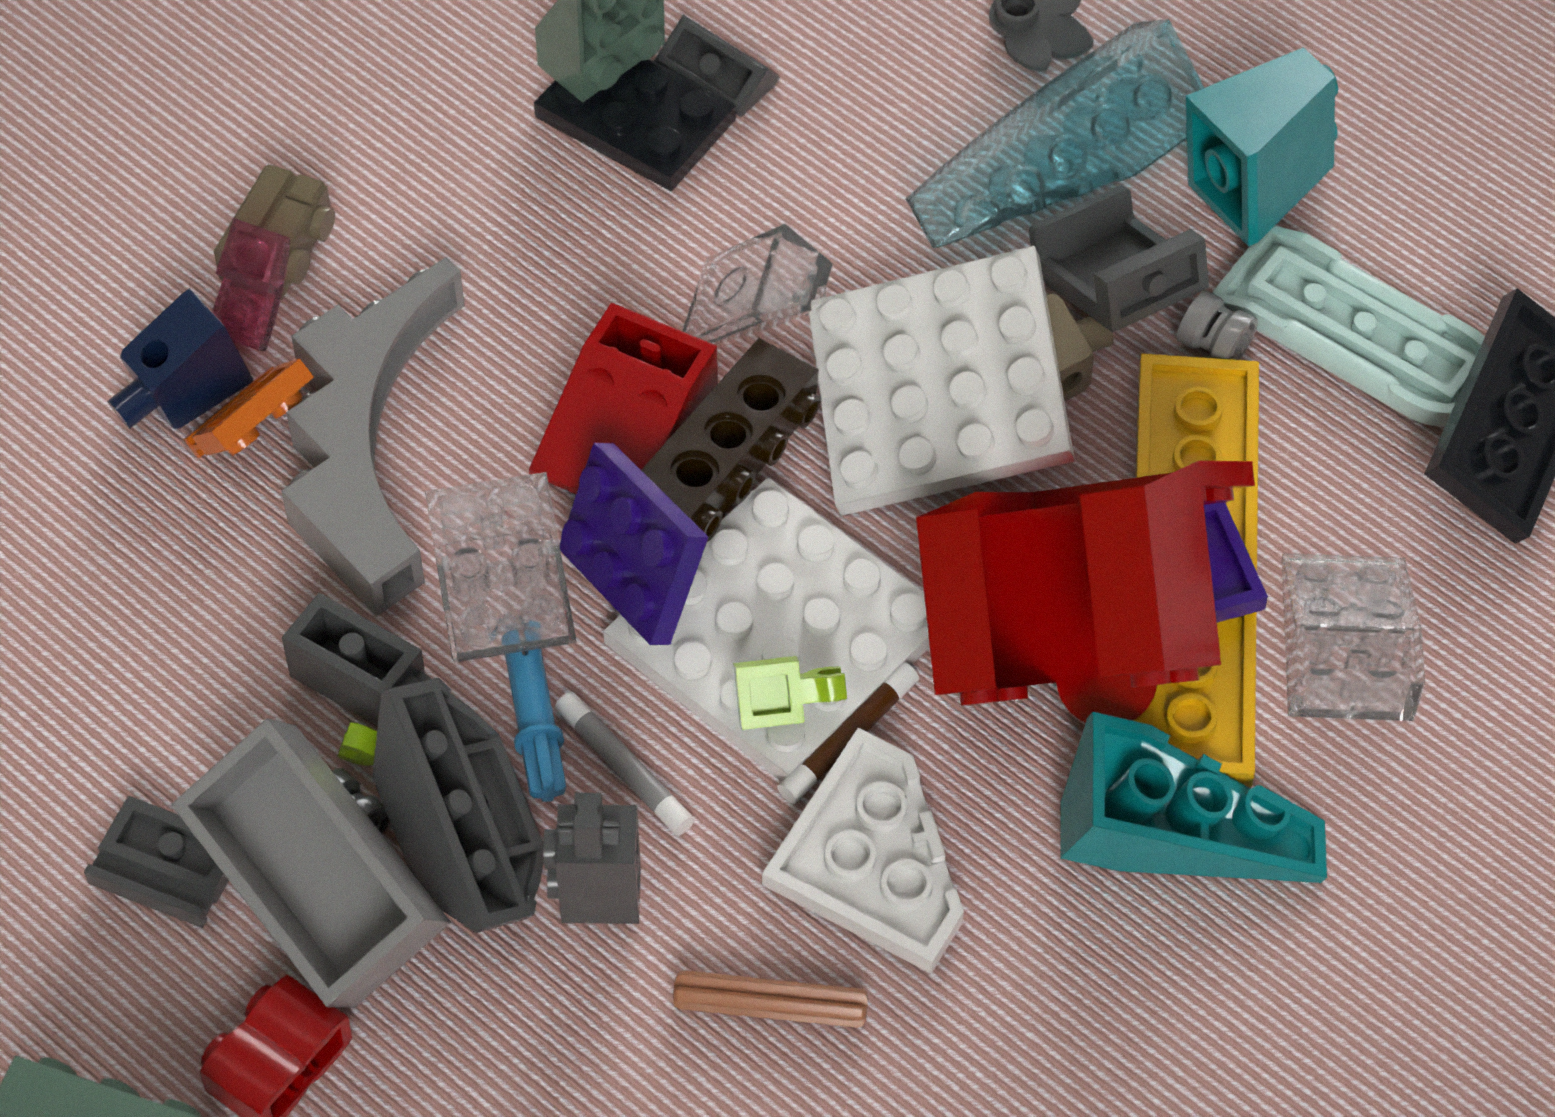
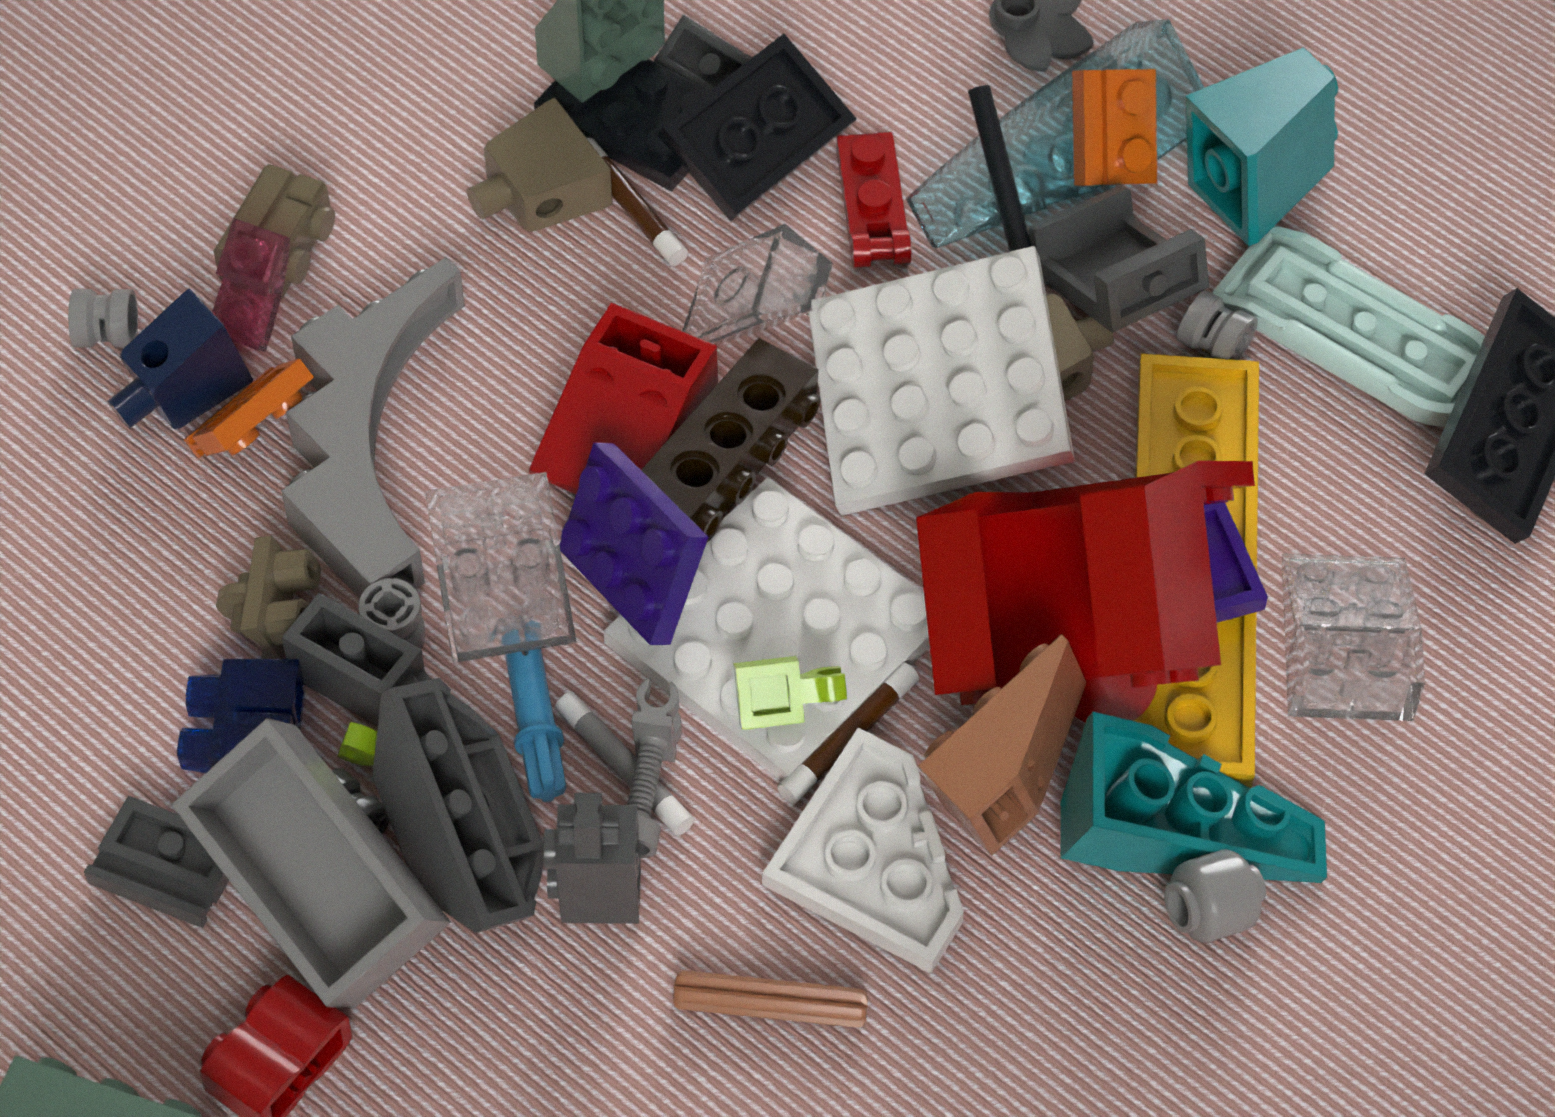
(102, 318): none -> light grey wheel
(239, 703): none -> clear blue hips
(262, 599): none -> dark tan hips
(394, 607): none -> light grey wheel
(542, 172): none -> dark tan torso
(643, 214): none -> reddish brown bar
(655, 740): none -> light grey bar
(756, 127): none -> black plate
(873, 199): none -> red plate
(999, 168): none -> black bar
(1005, 754): none -> nougat slope
(1114, 127): none -> orange plate
(1215, 896): none -> light grey head

